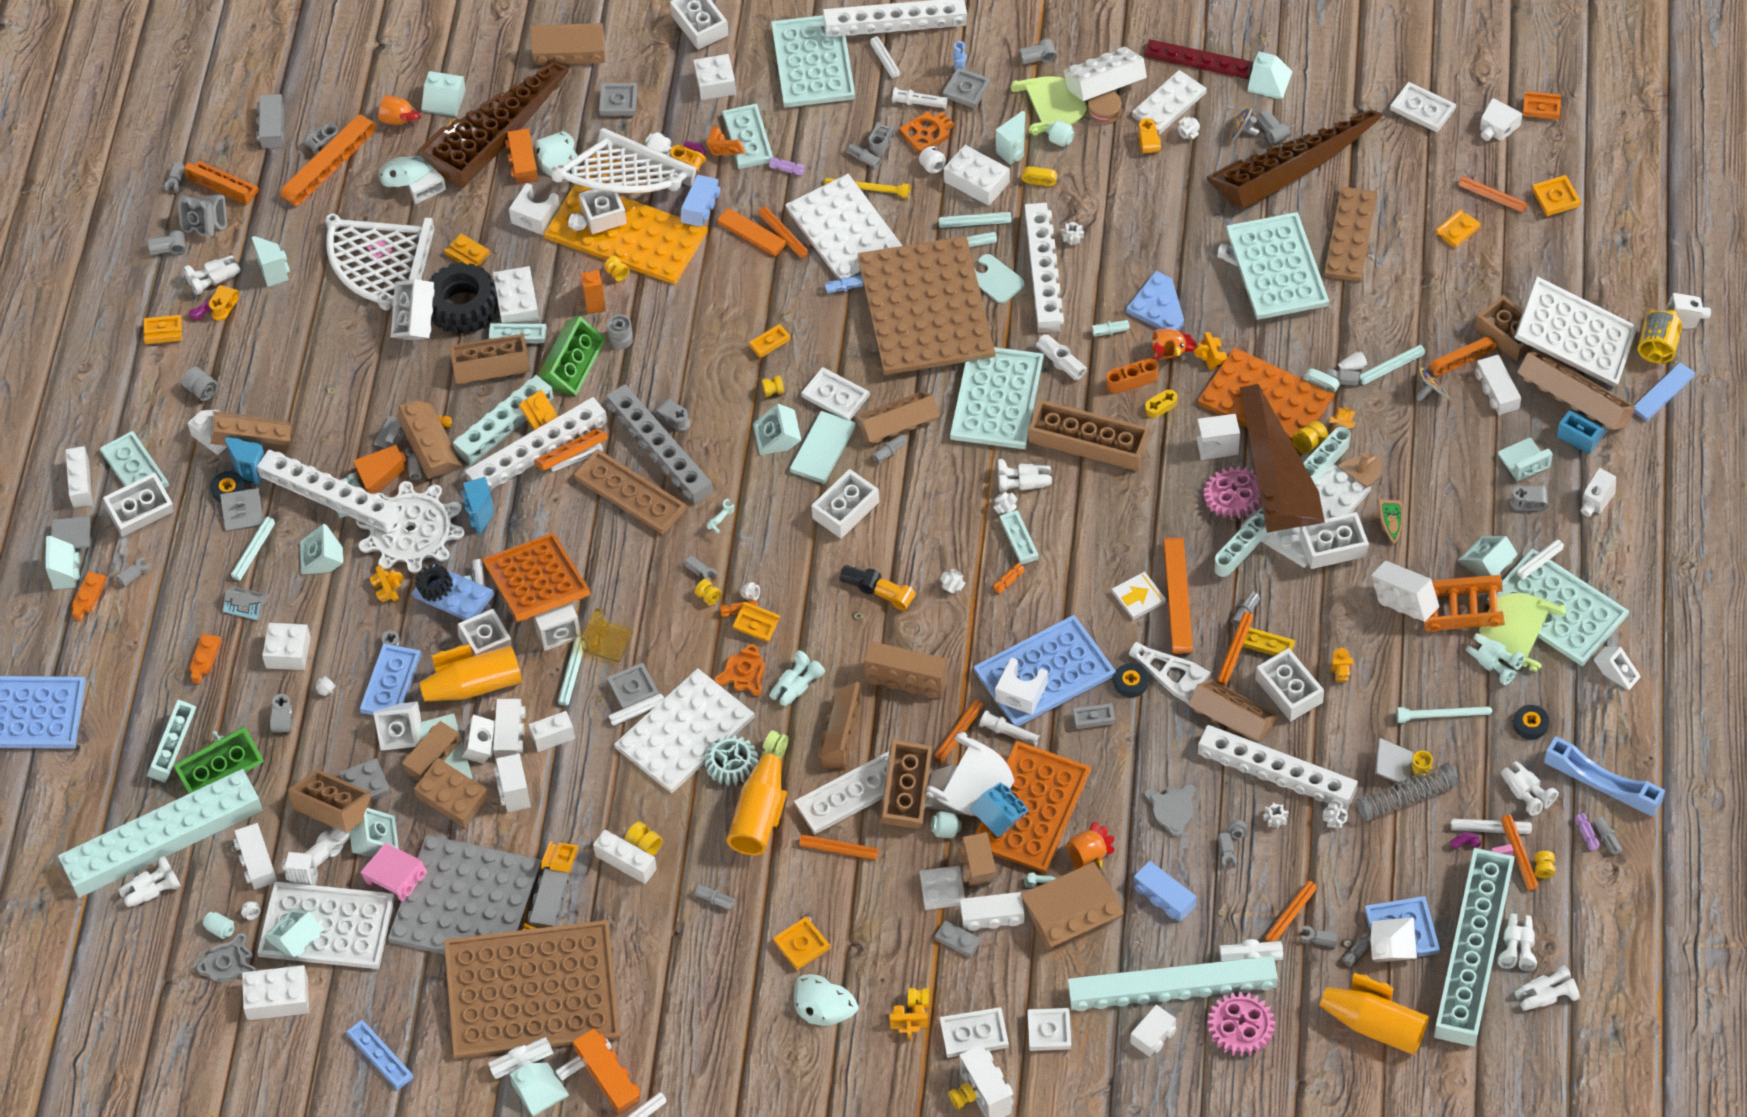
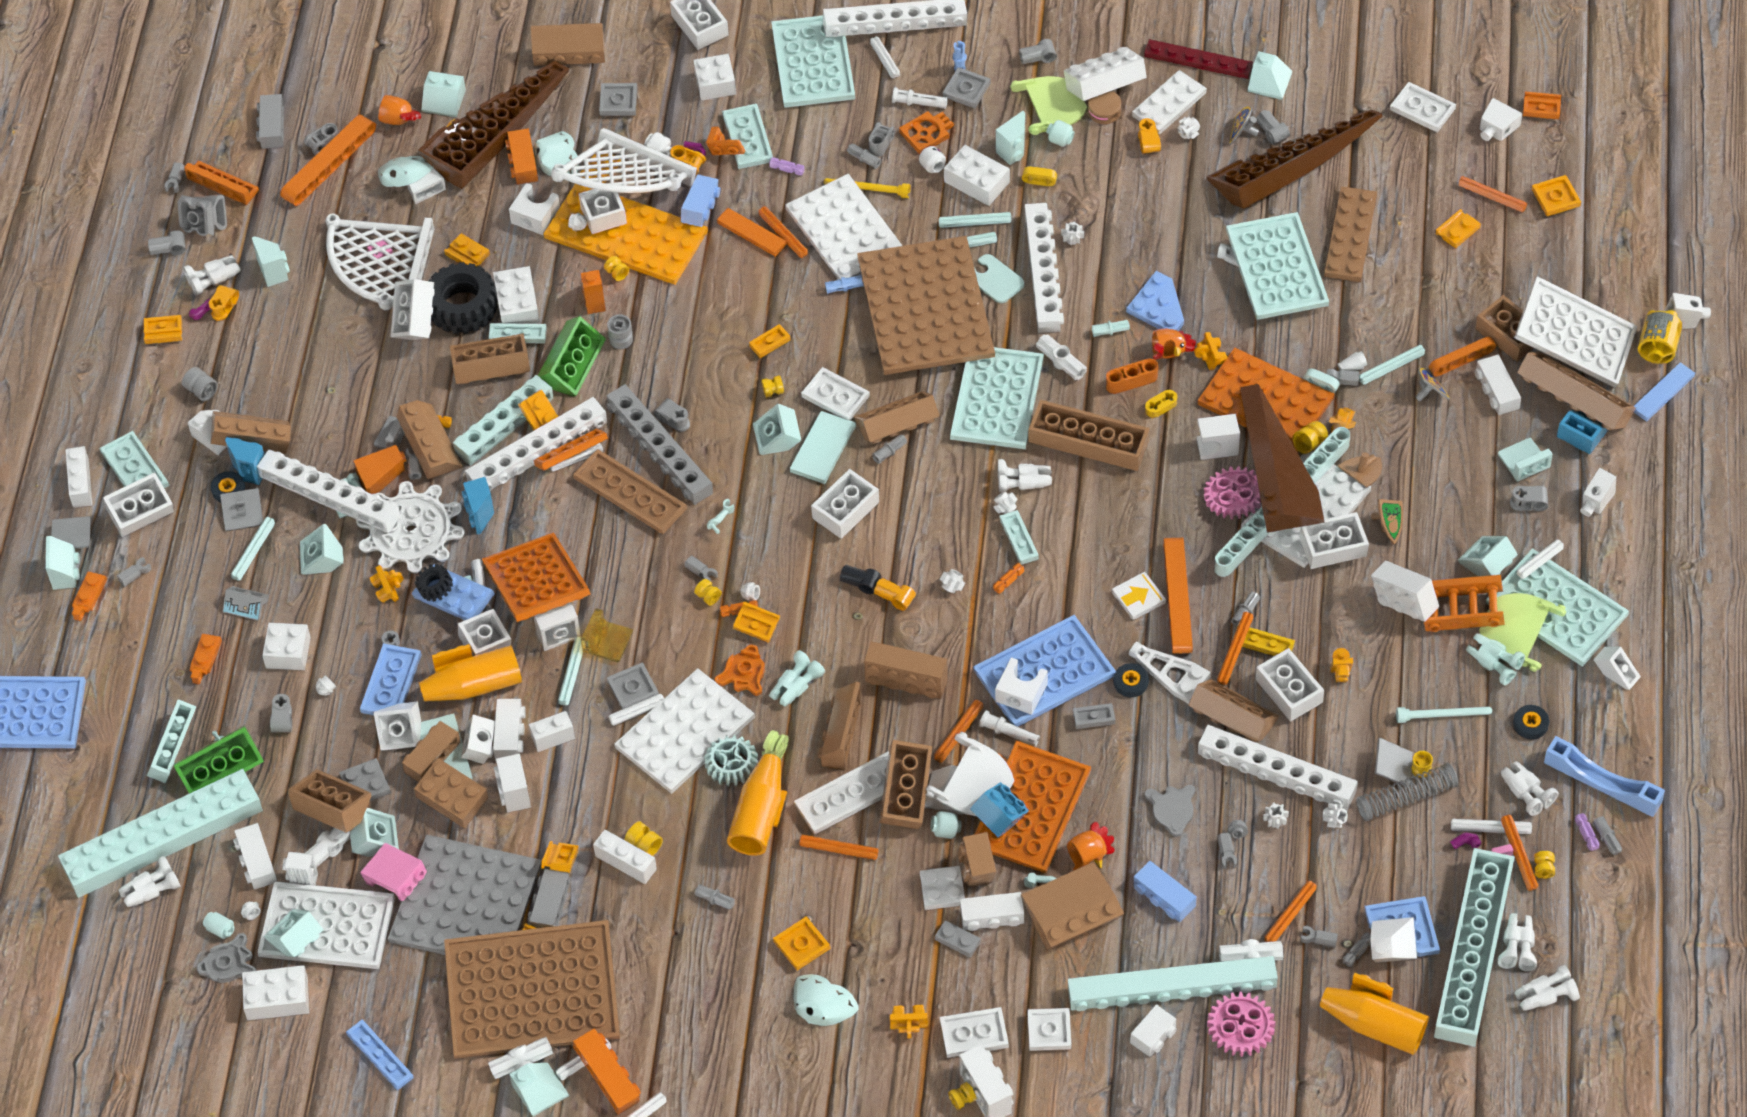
(918, 997): yellow wheel -> none

